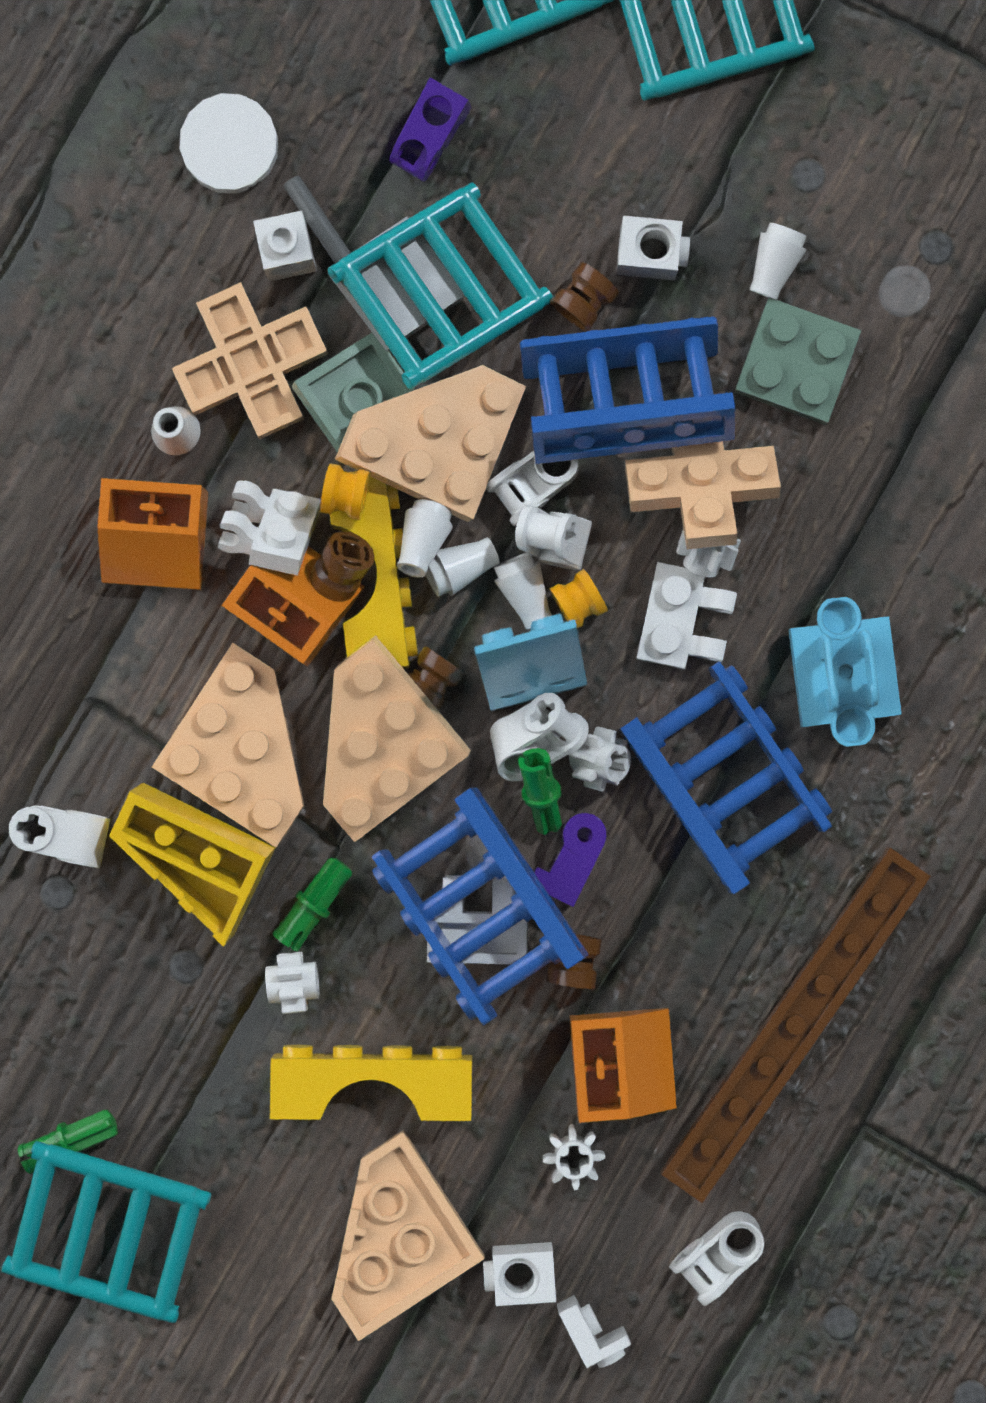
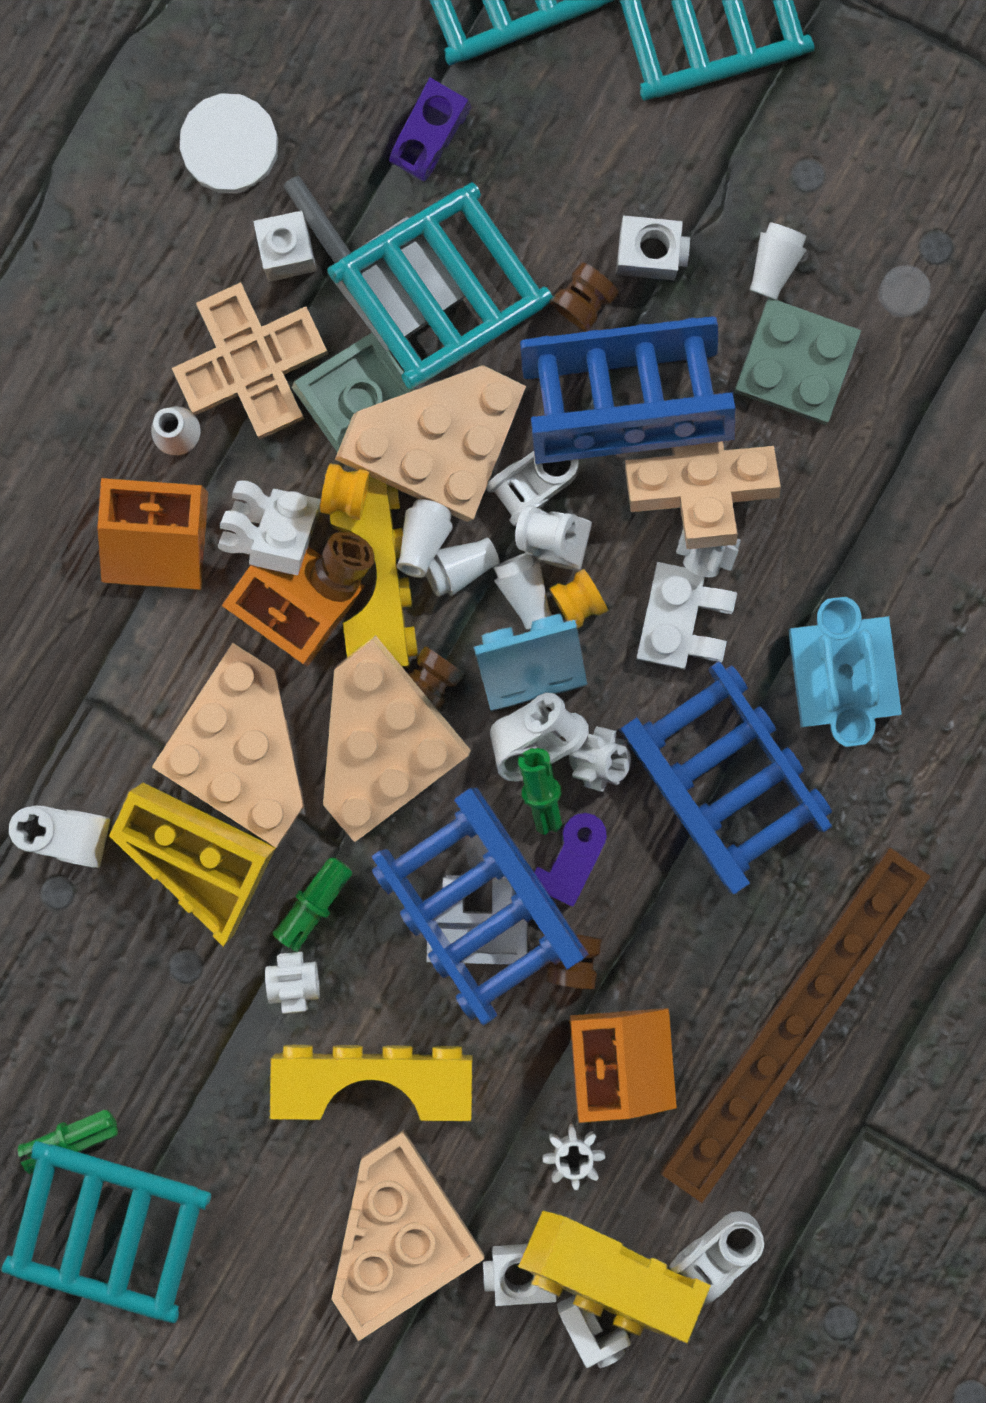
(612, 1279): none -> yellow wedge

